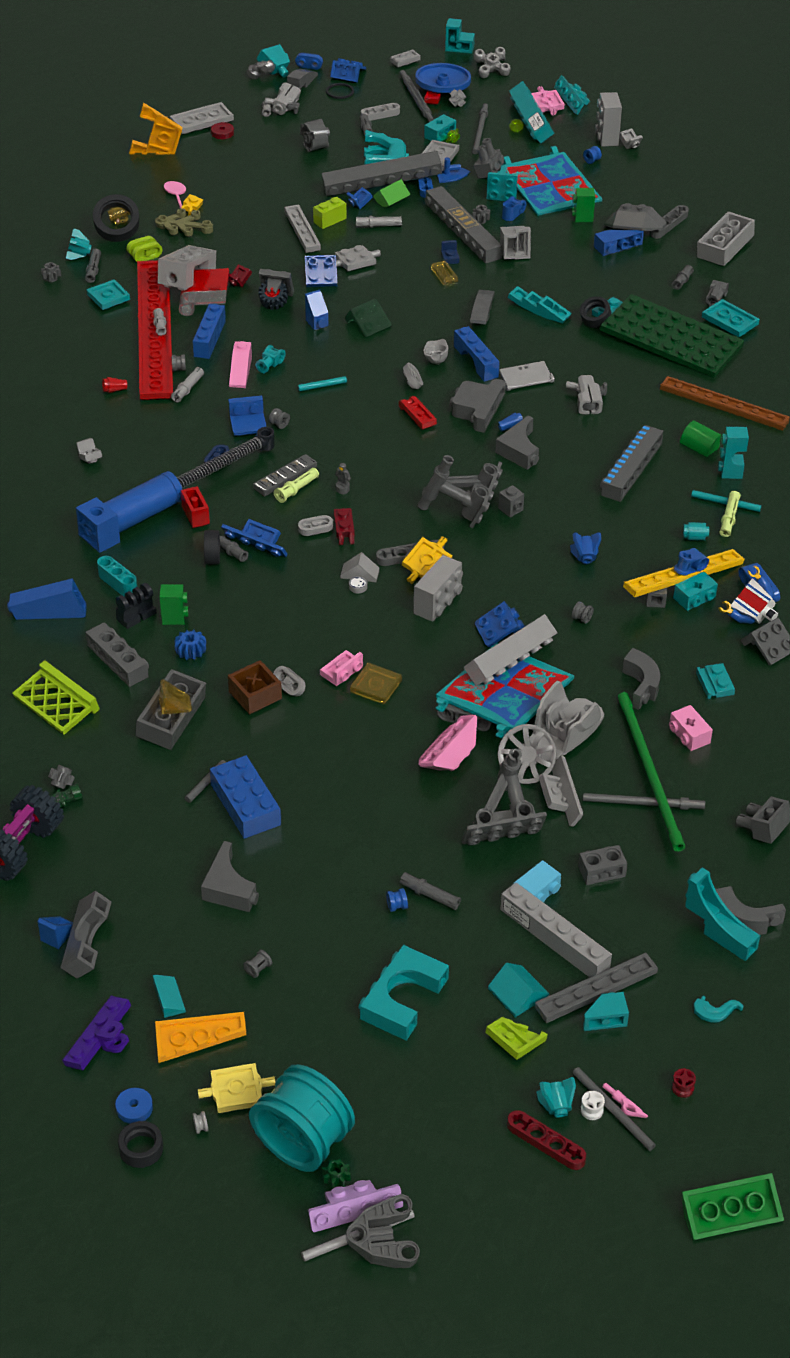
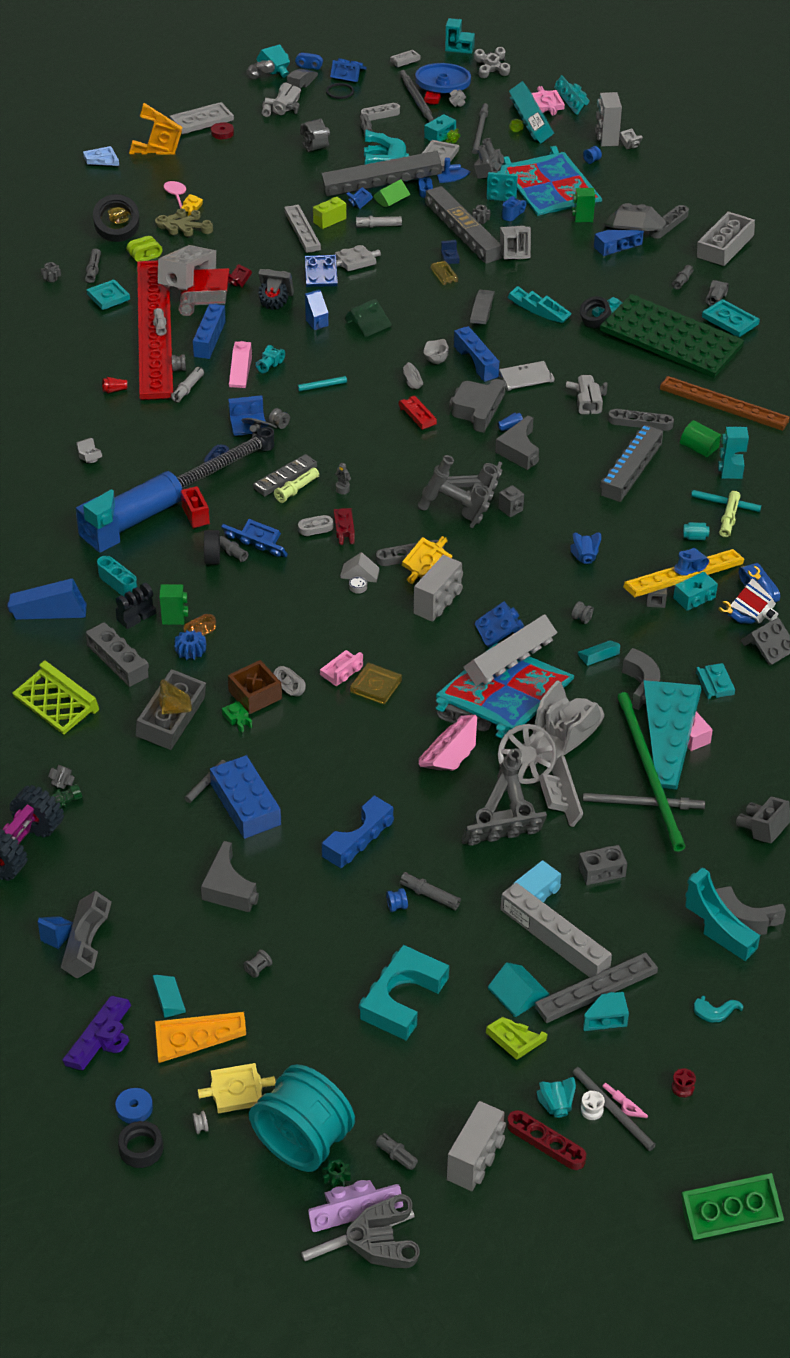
(78, 246): teal brick -> none
(100, 510): none -> teal slope
(101, 156): none -> light blue wing
(203, 624): none -> clear orange beam
(237, 714): none -> green plate
(256, 424): none -> dark grey shield
(343, 846): none -> blue arch
(396, 1151): none -> dark grey axle
(476, 1146): none -> light grey brick
(599, 652): none -> teal slope
(659, 421): none -> dark grey beam
(670, 718): none -> teal wing

